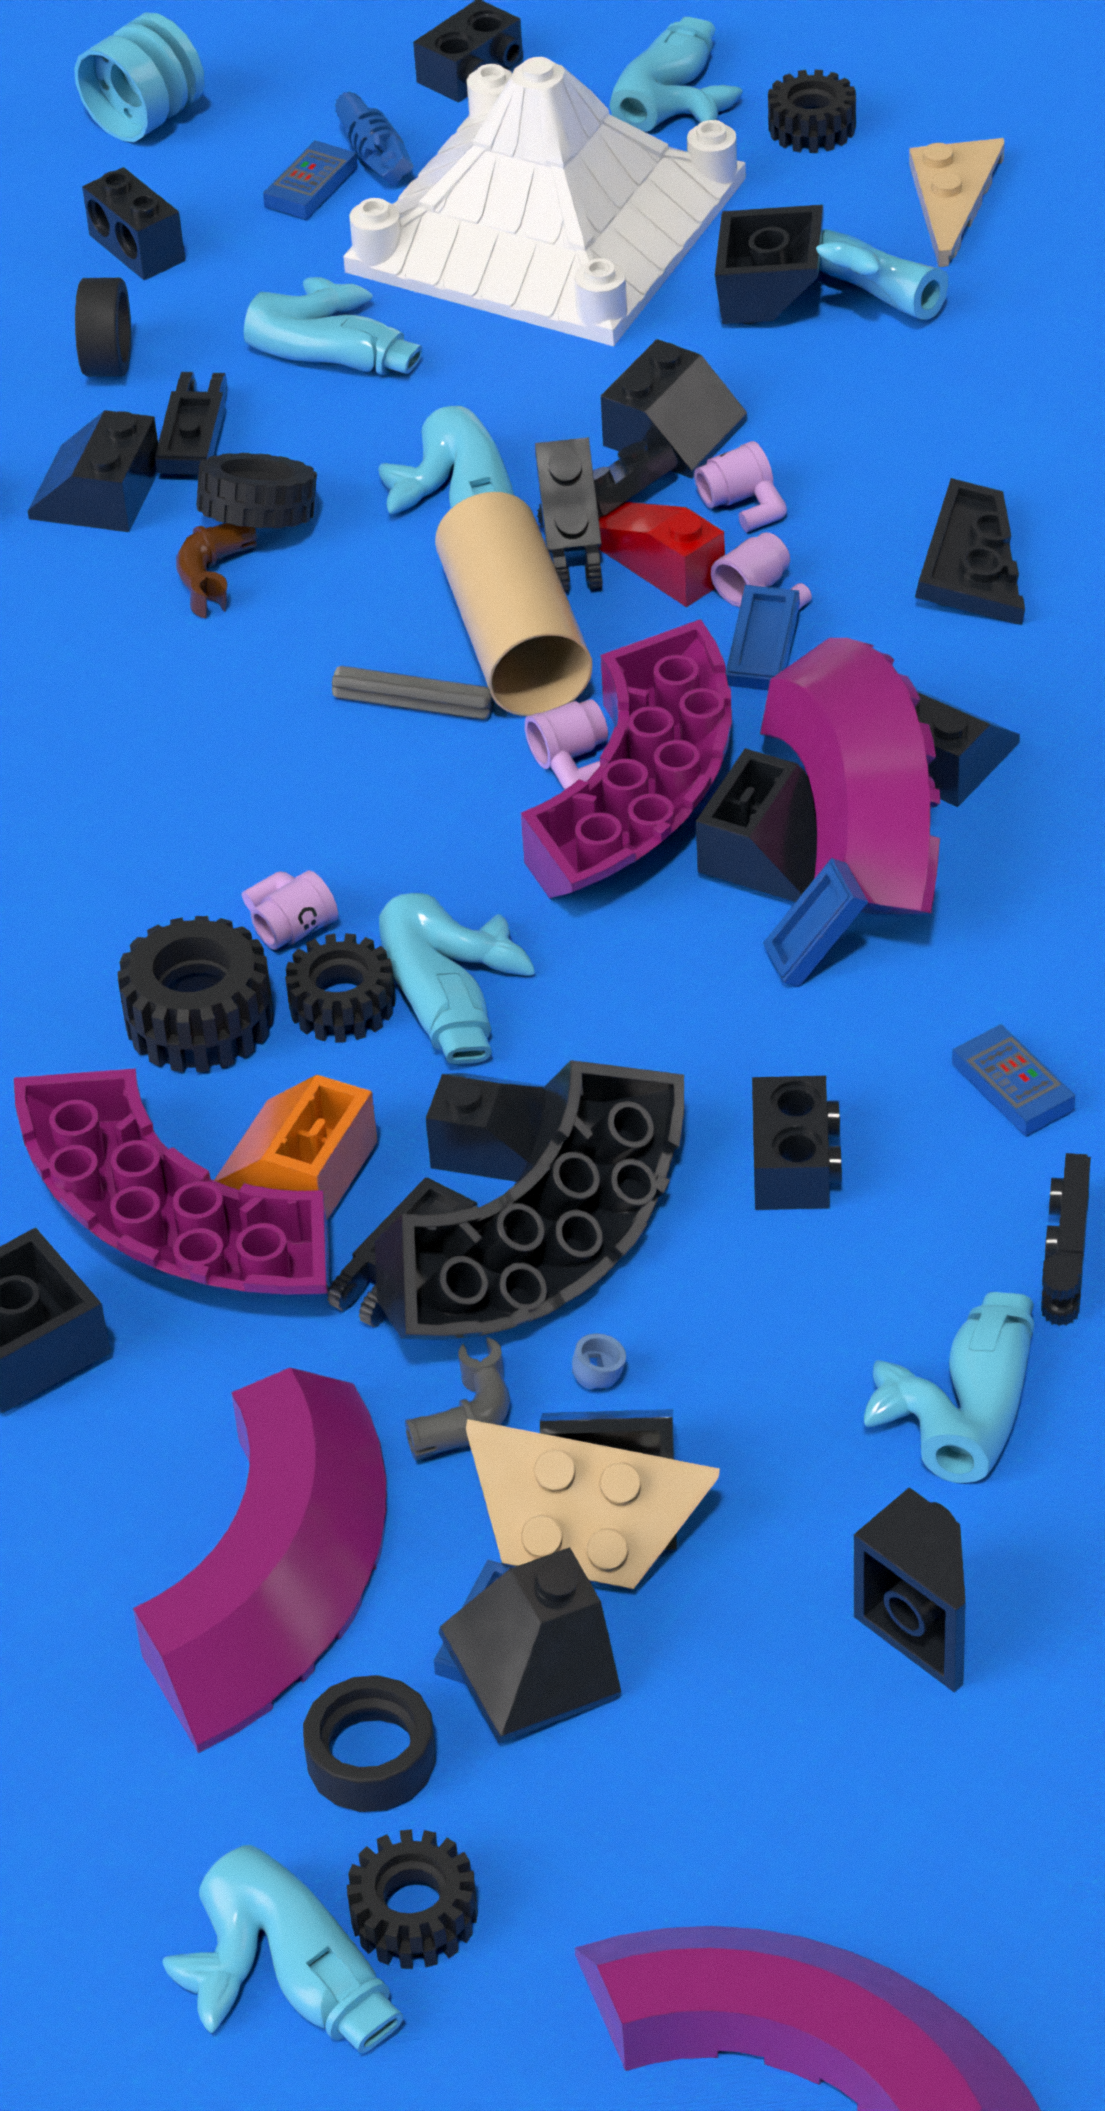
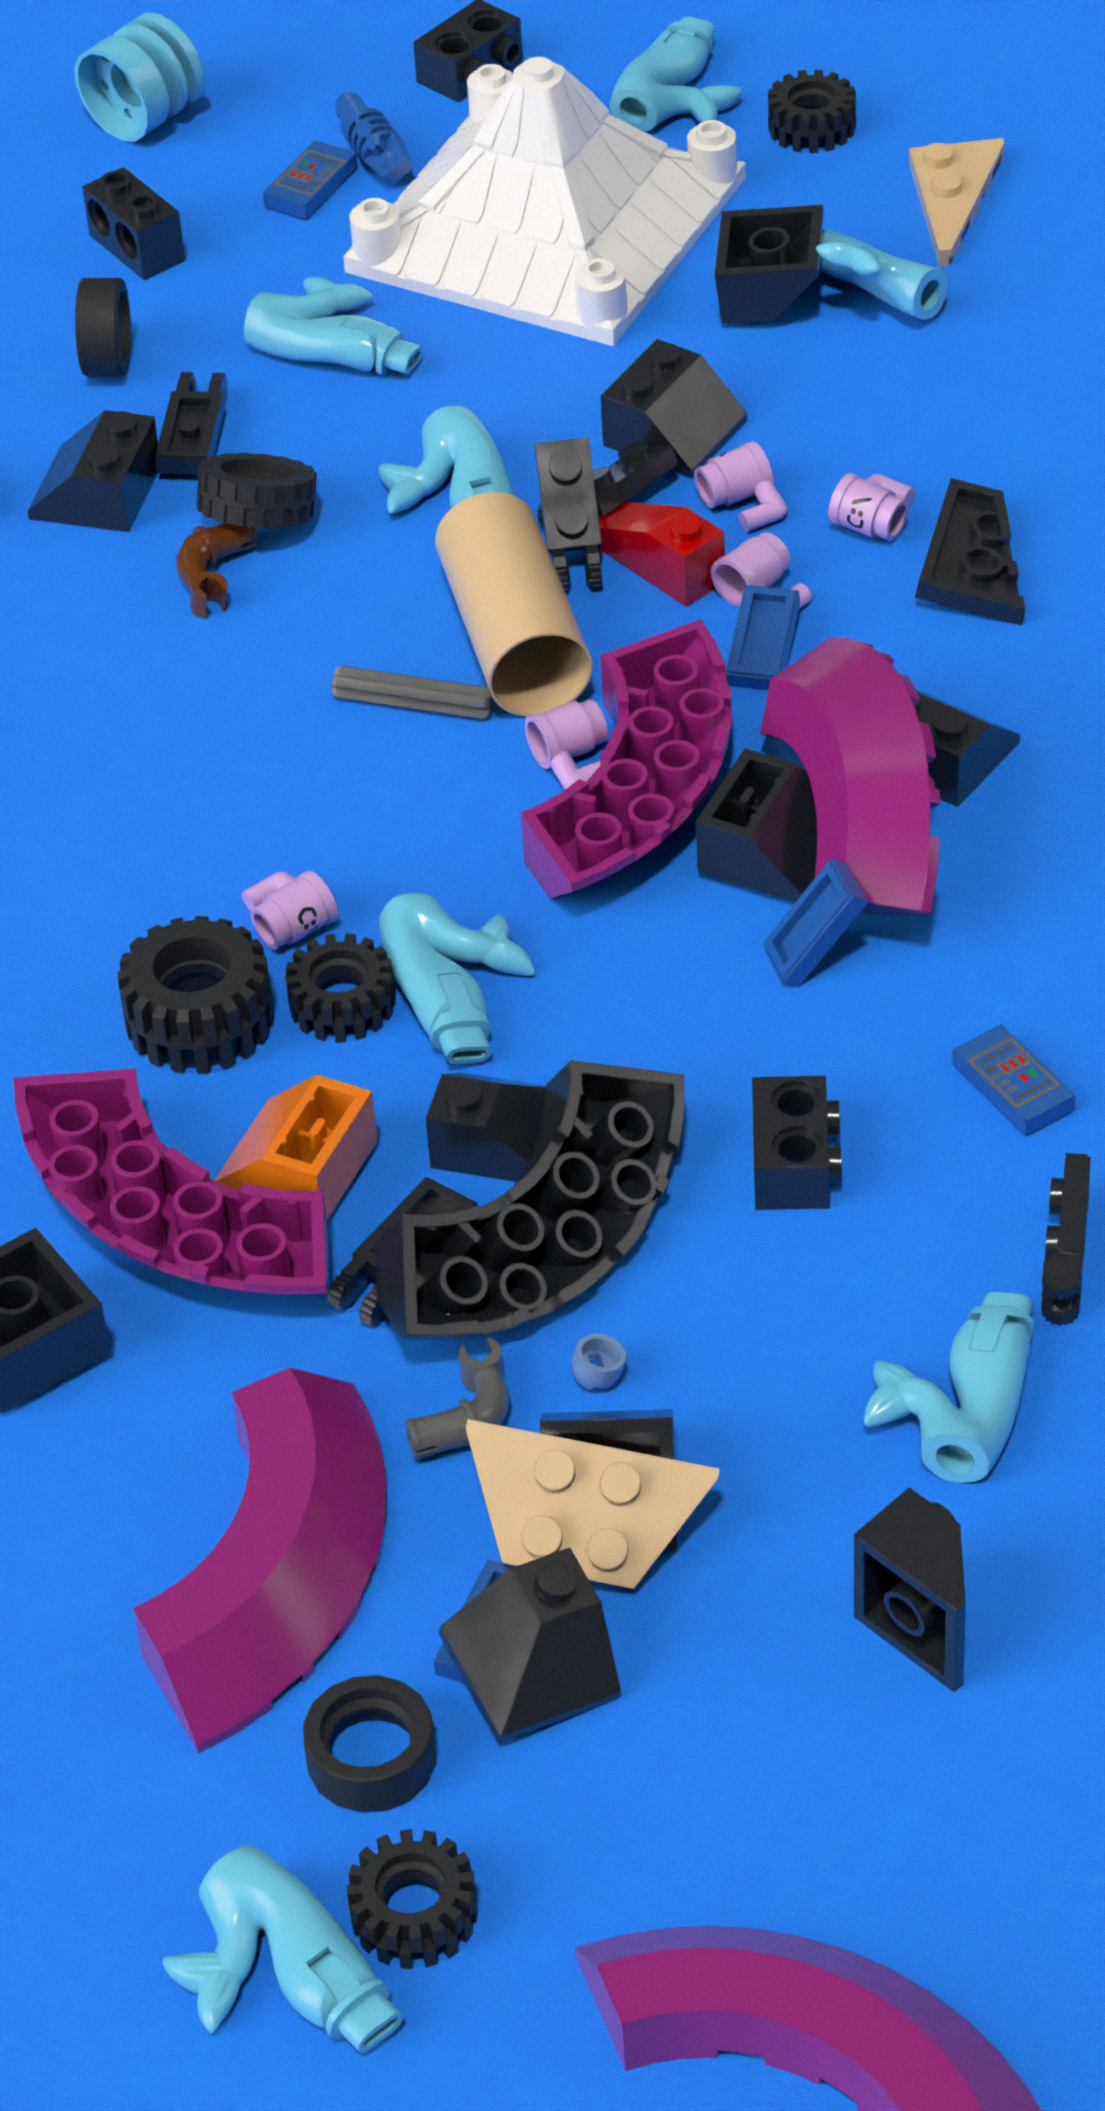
(871, 505): none -> lavender piece

